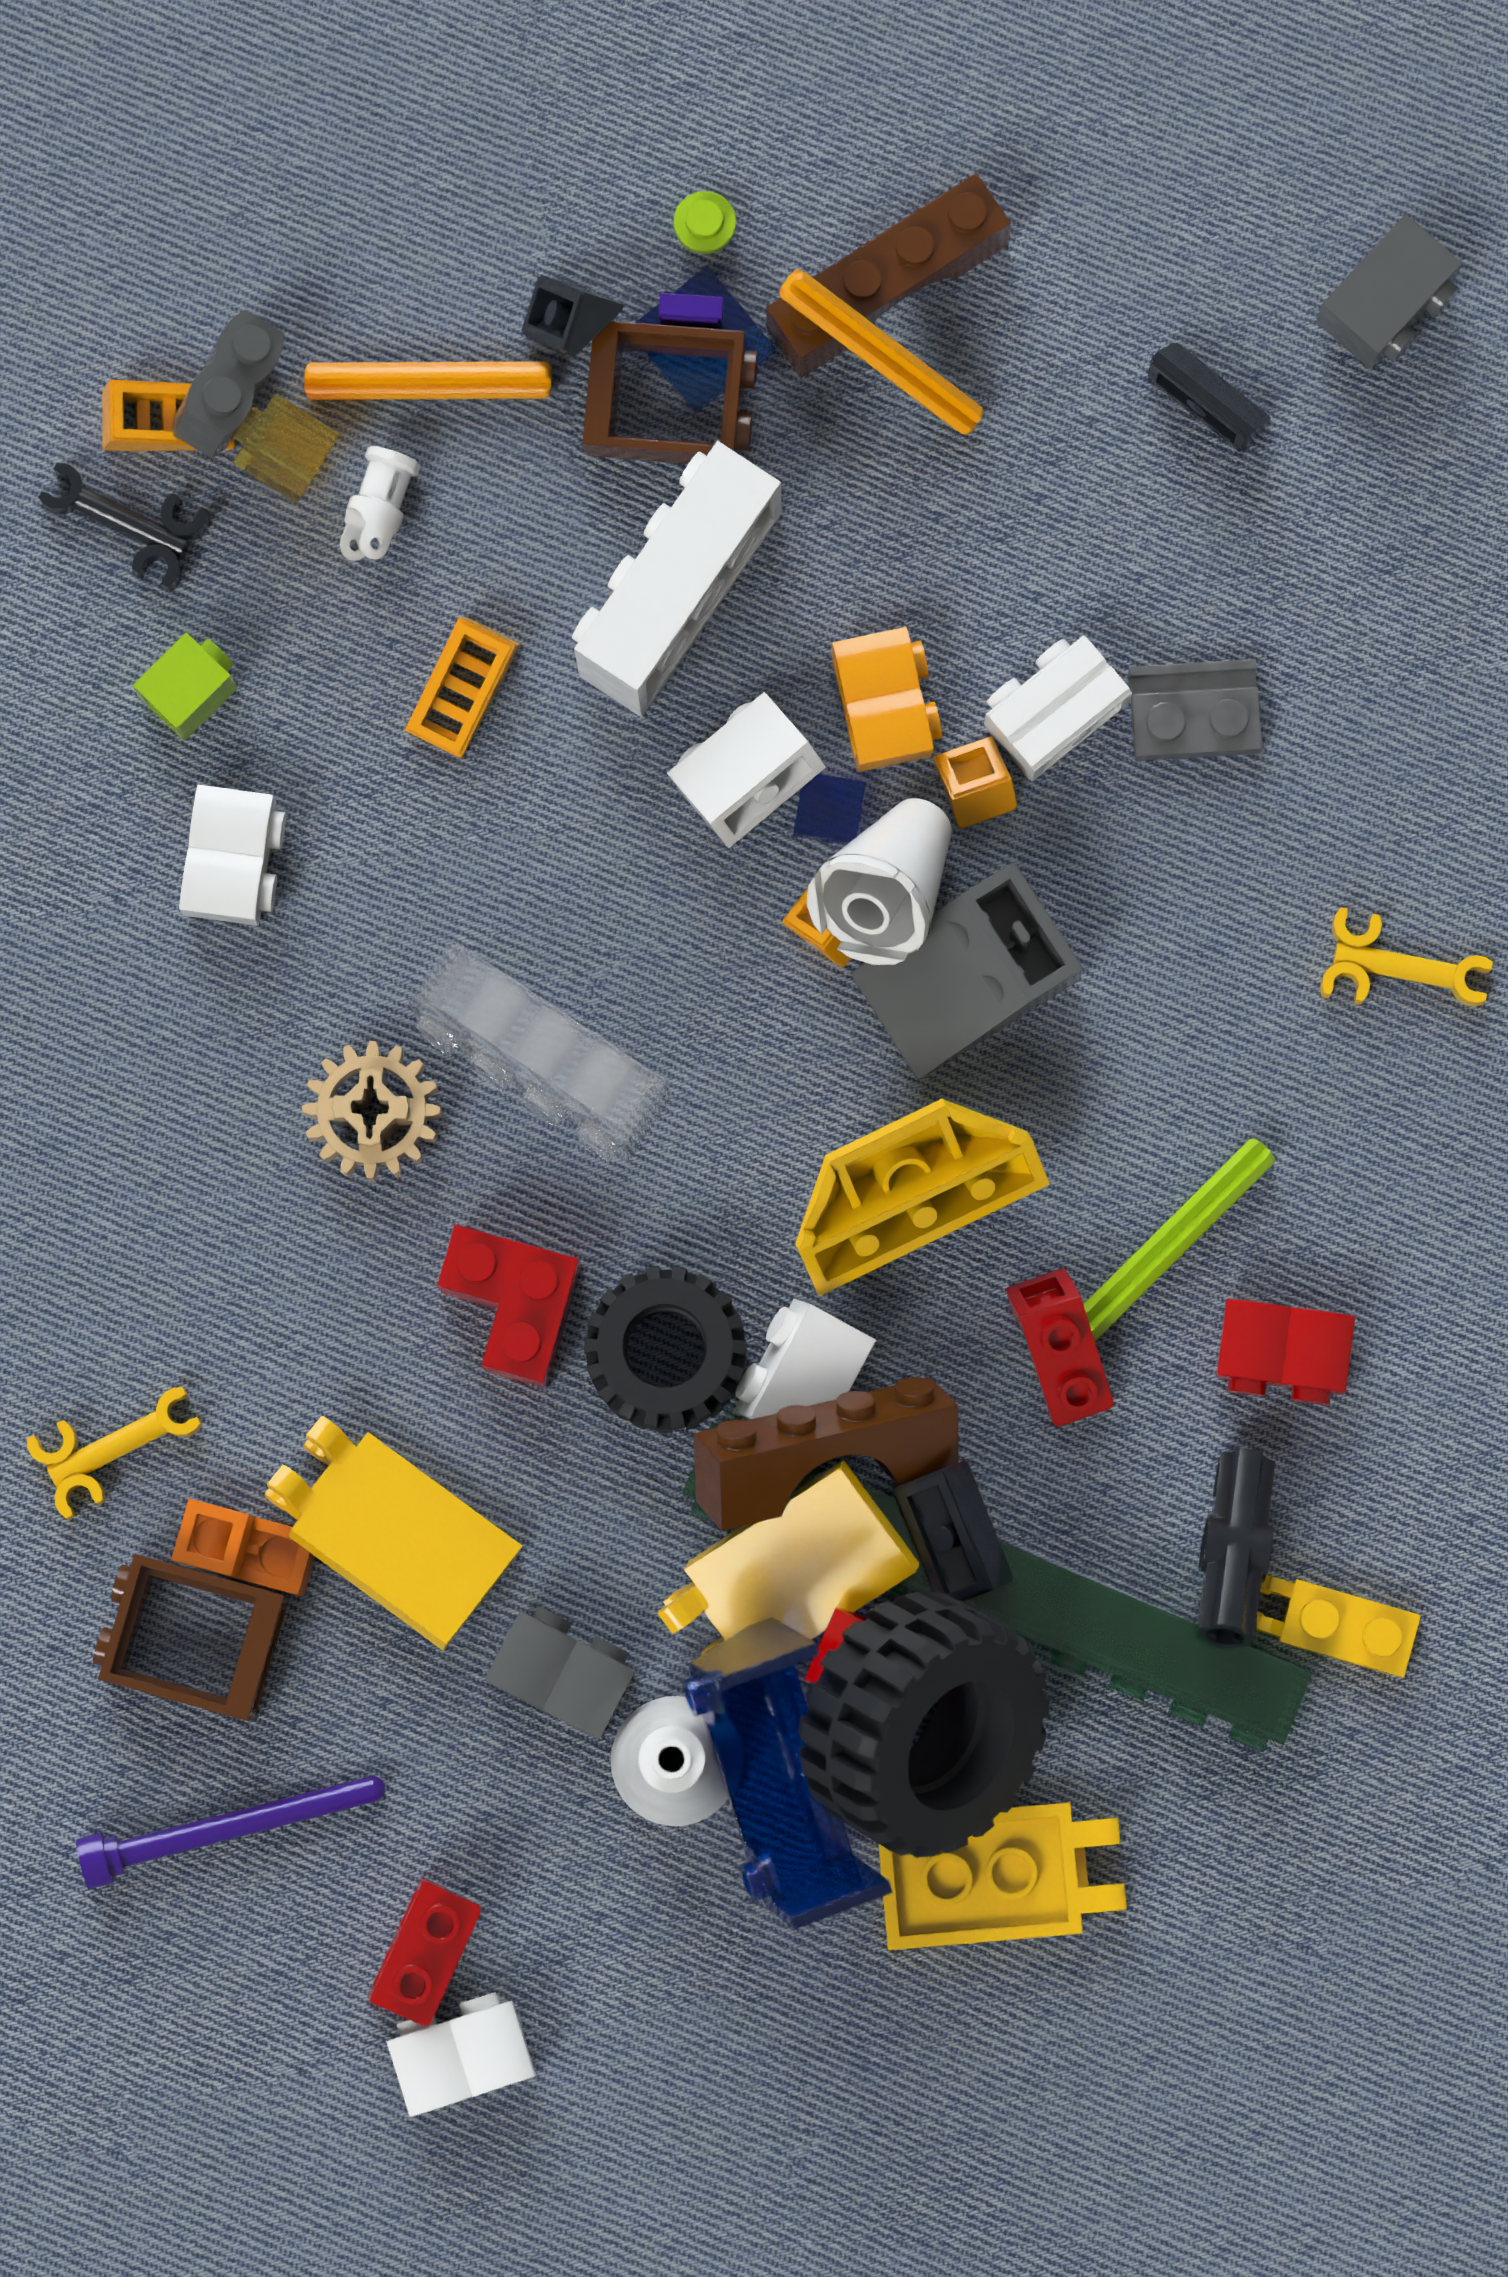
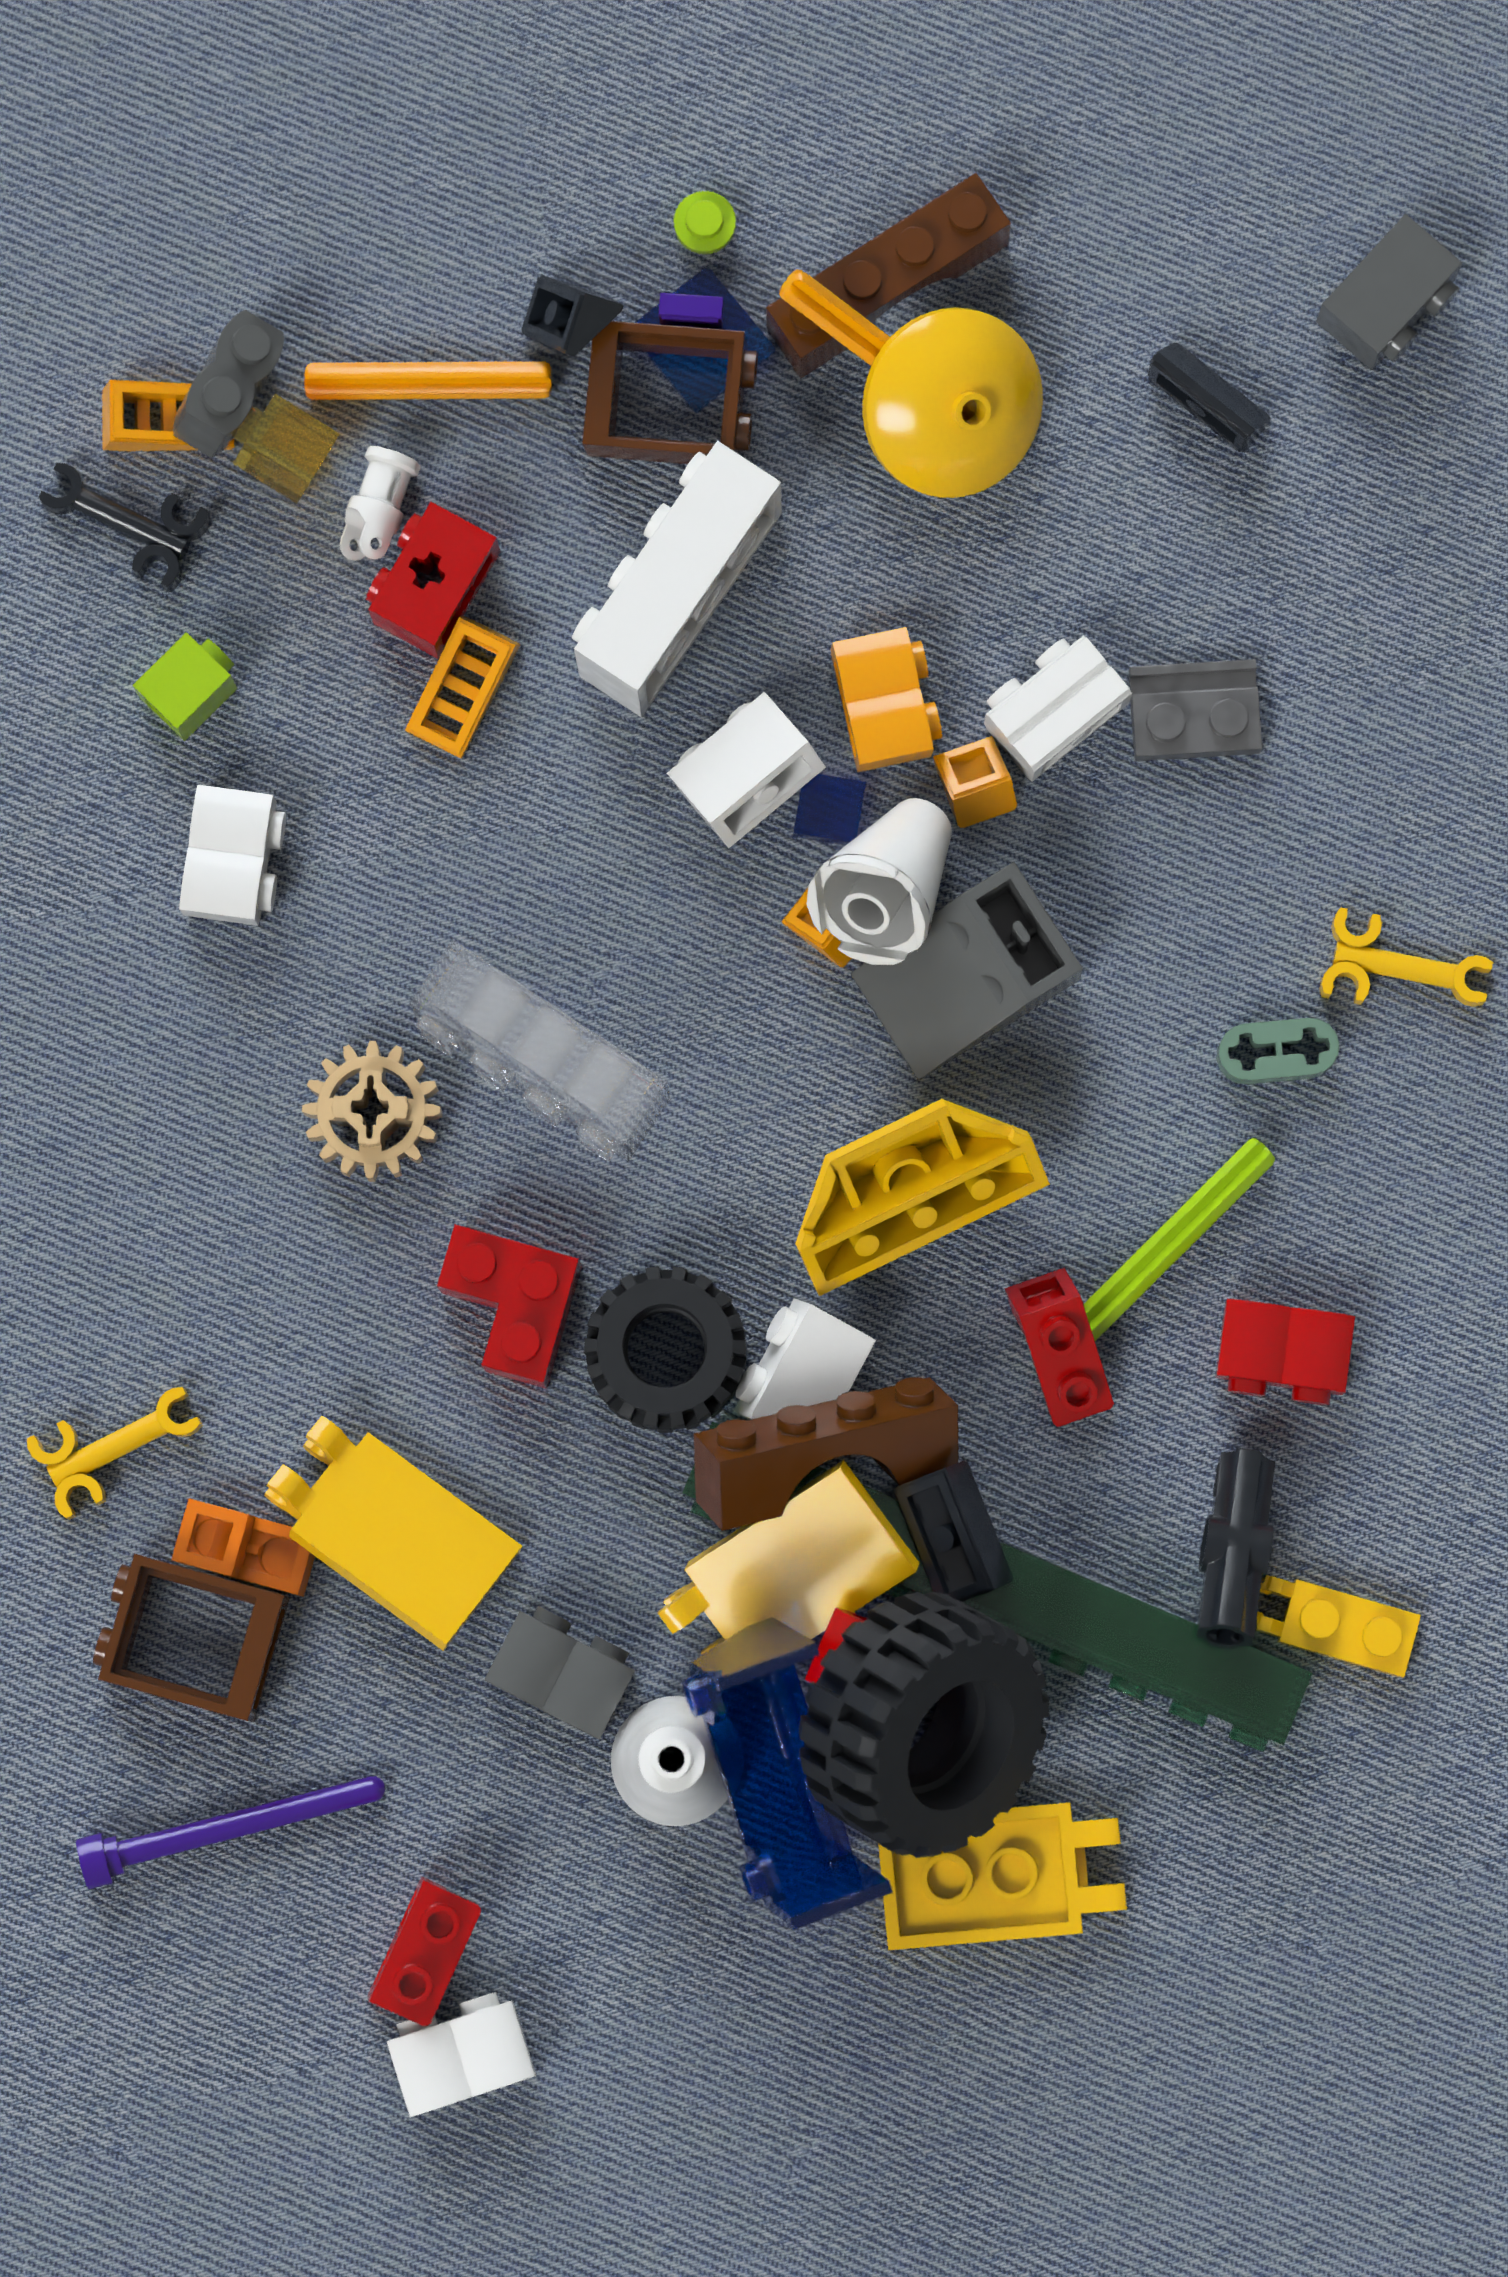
(430, 614): none -> red brick
(919, 394): none -> yellow dish
(1279, 1066): none -> sand green beam

